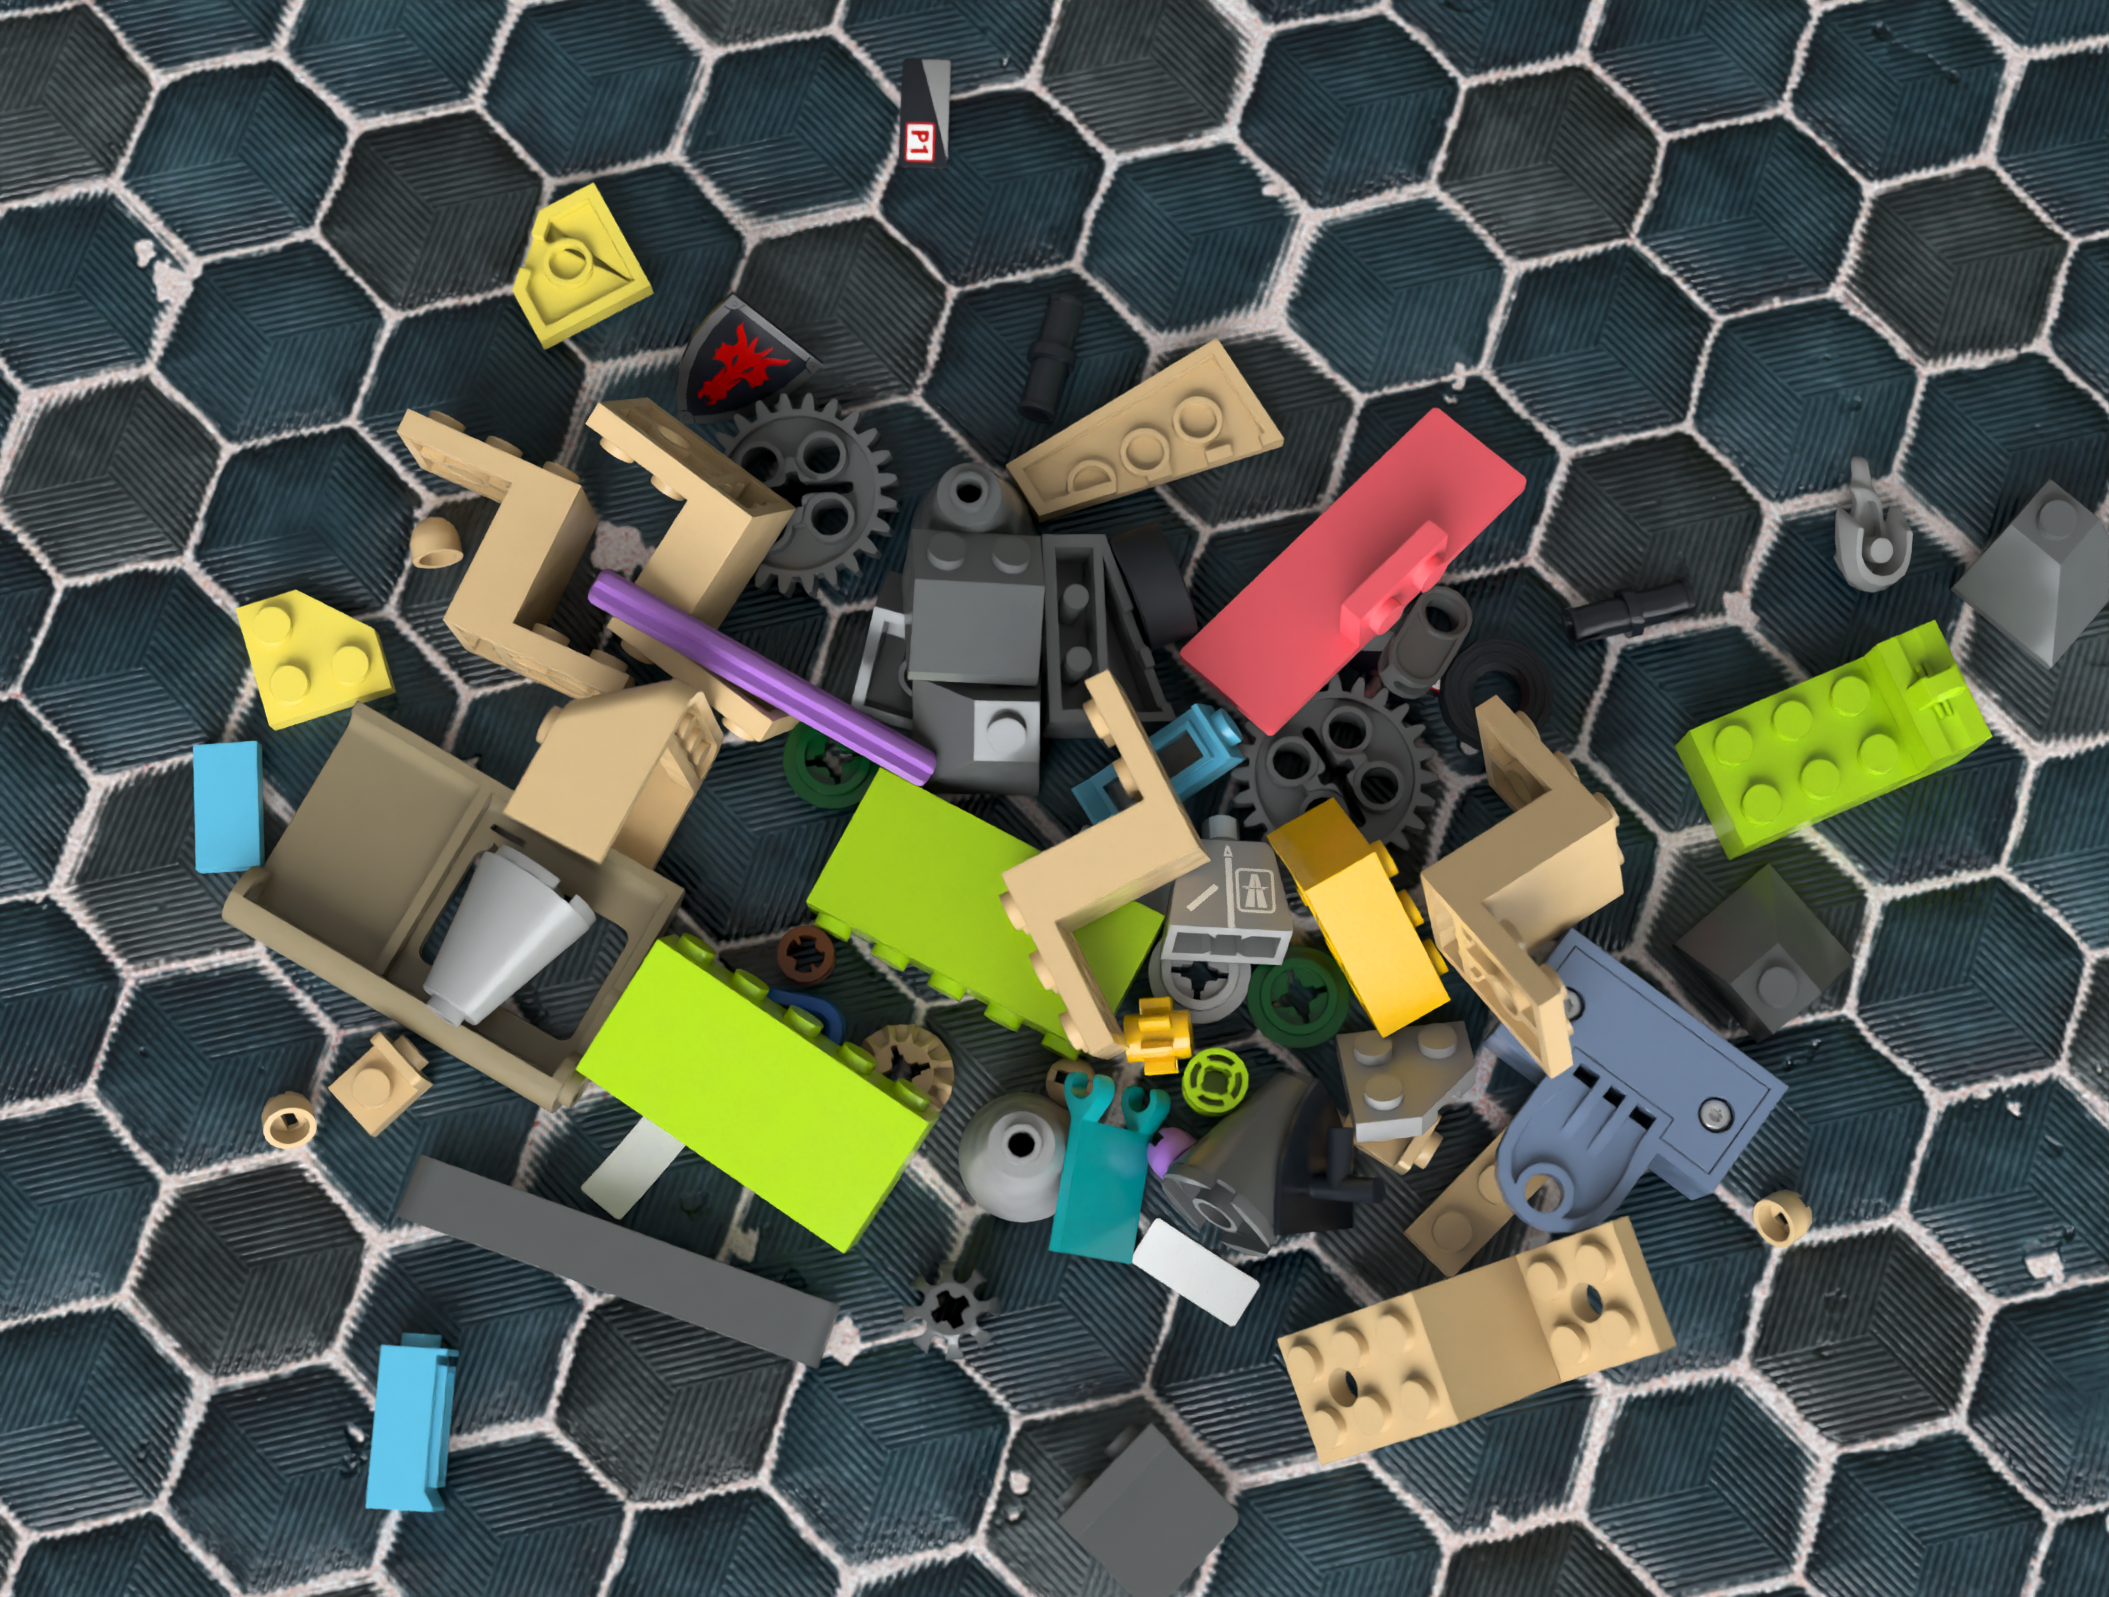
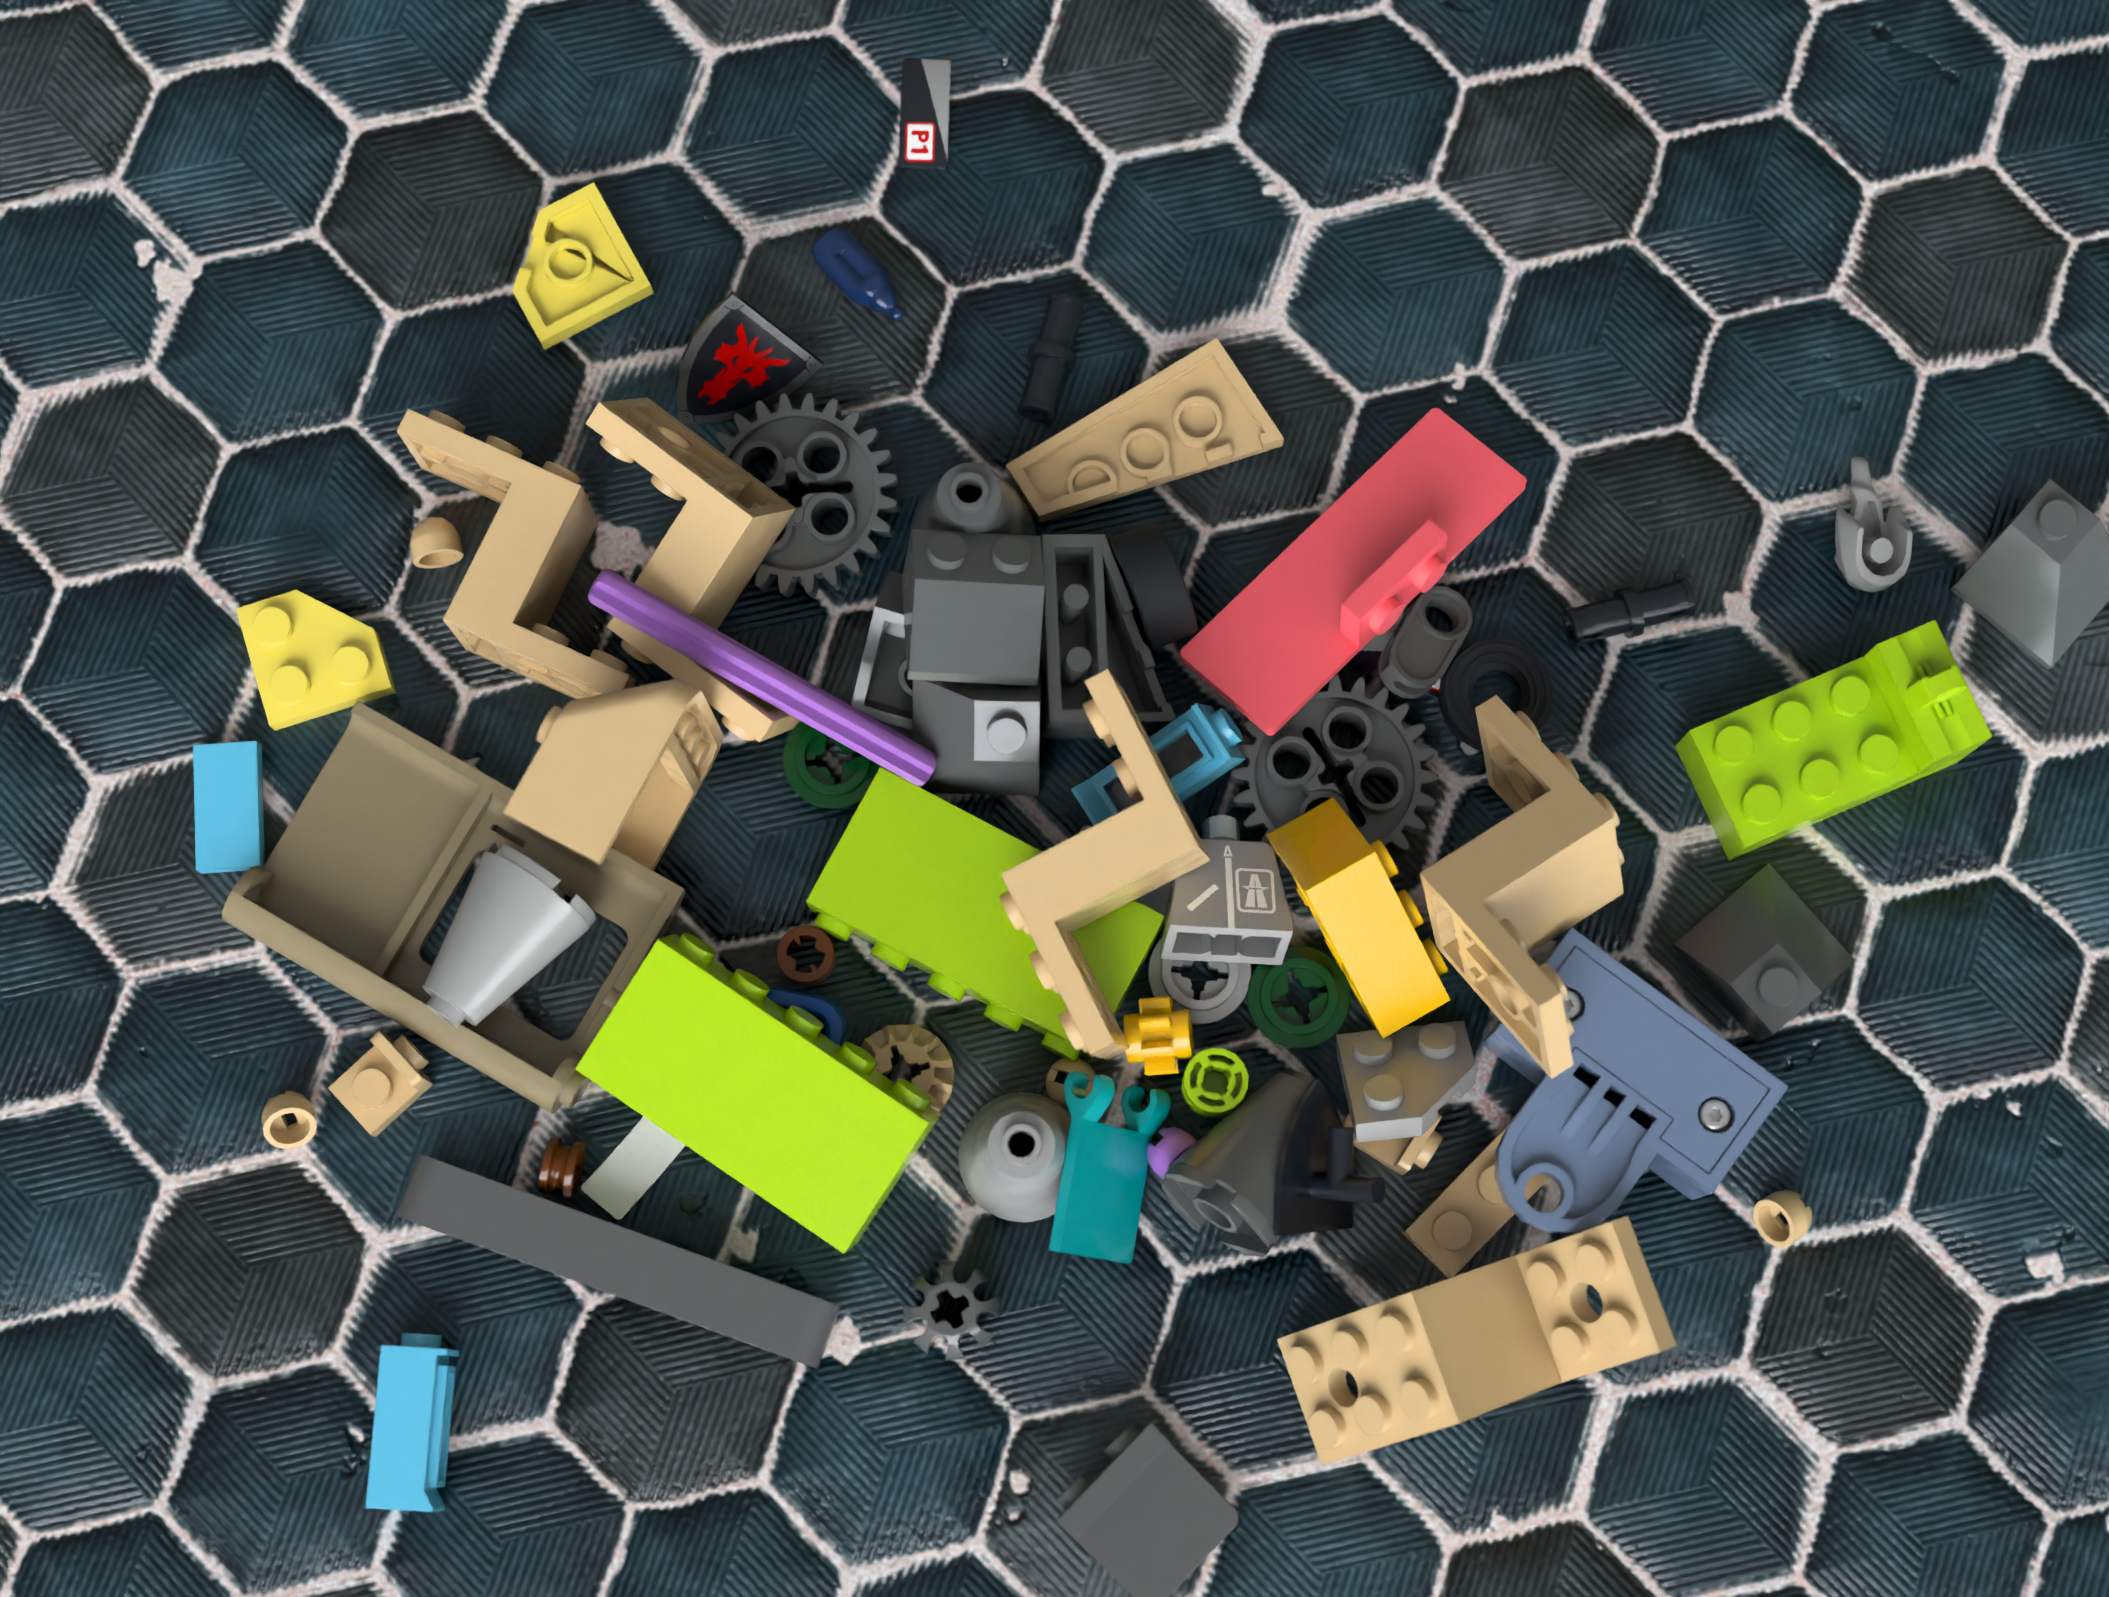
(562, 1167): none -> reddish brown bush
(856, 272): none -> dark blue piece
(1195, 1272): white sticker -> none

